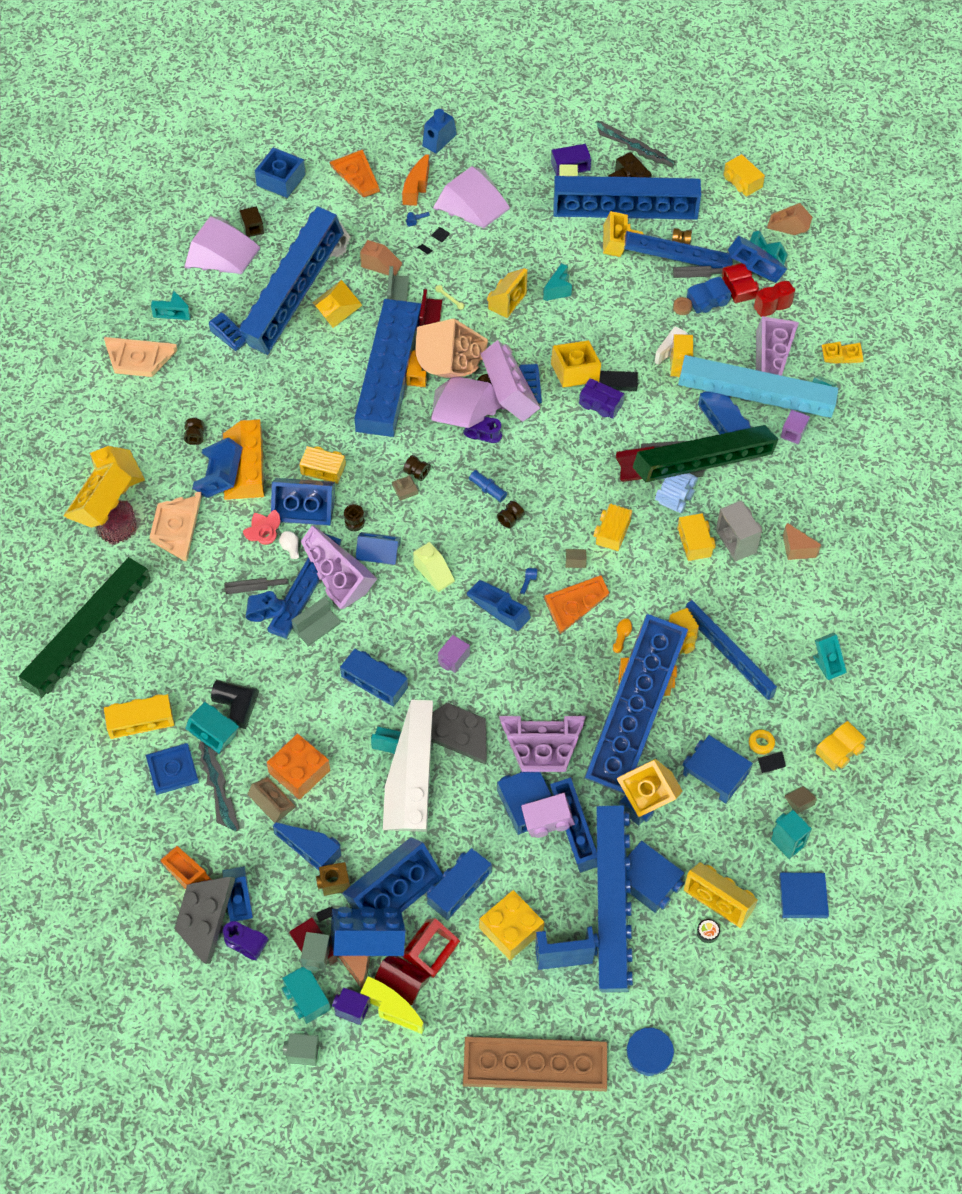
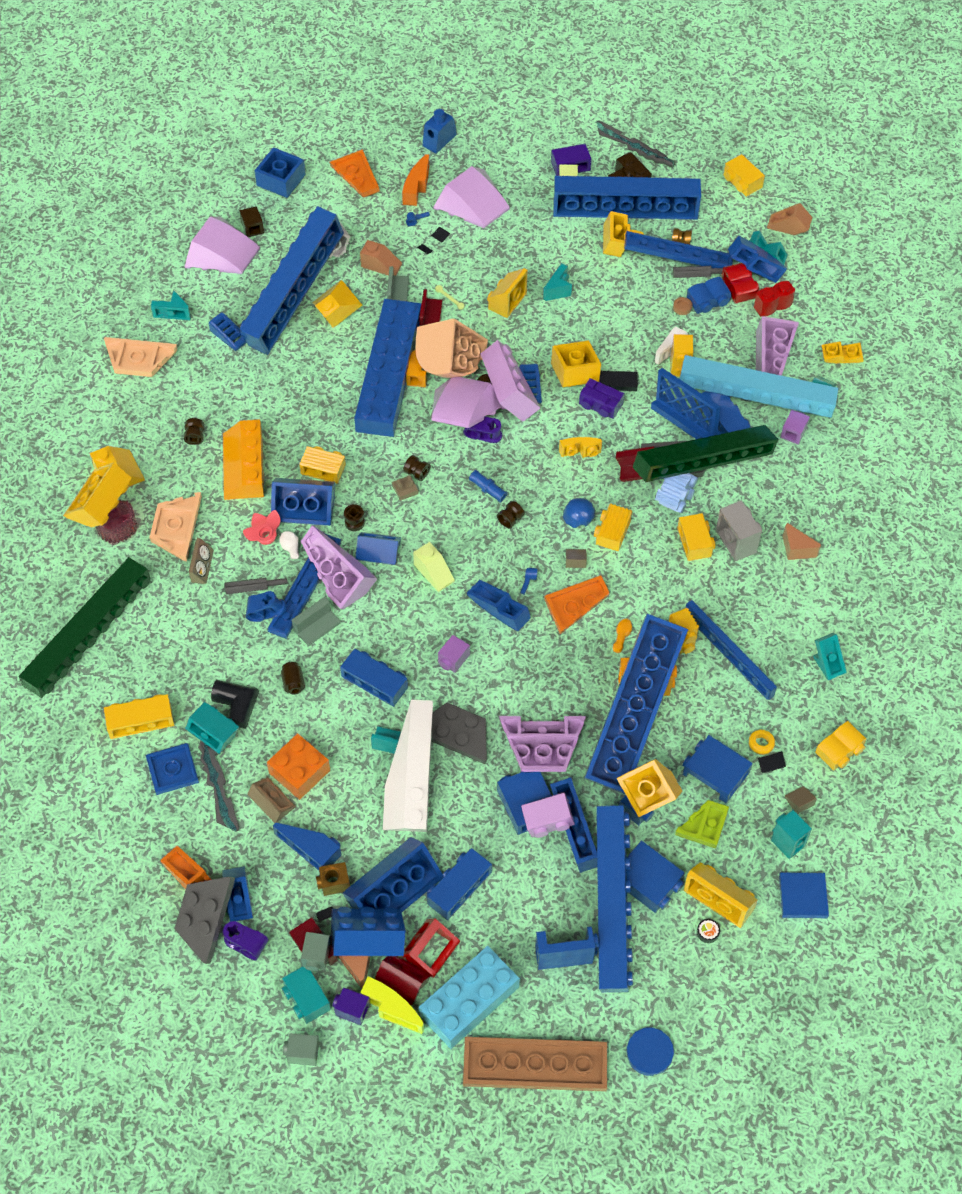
(200, 562): none -> slope
(221, 468): blue panel -> none
(292, 678): none -> dark brown brick
(469, 997): none -> medium azure brick
(511, 925): yellow brick -> none
(579, 512): none -> blue hair
(585, 445): none -> yellow slope
(681, 414): none -> blue fence
(705, 824): none -> lime wing

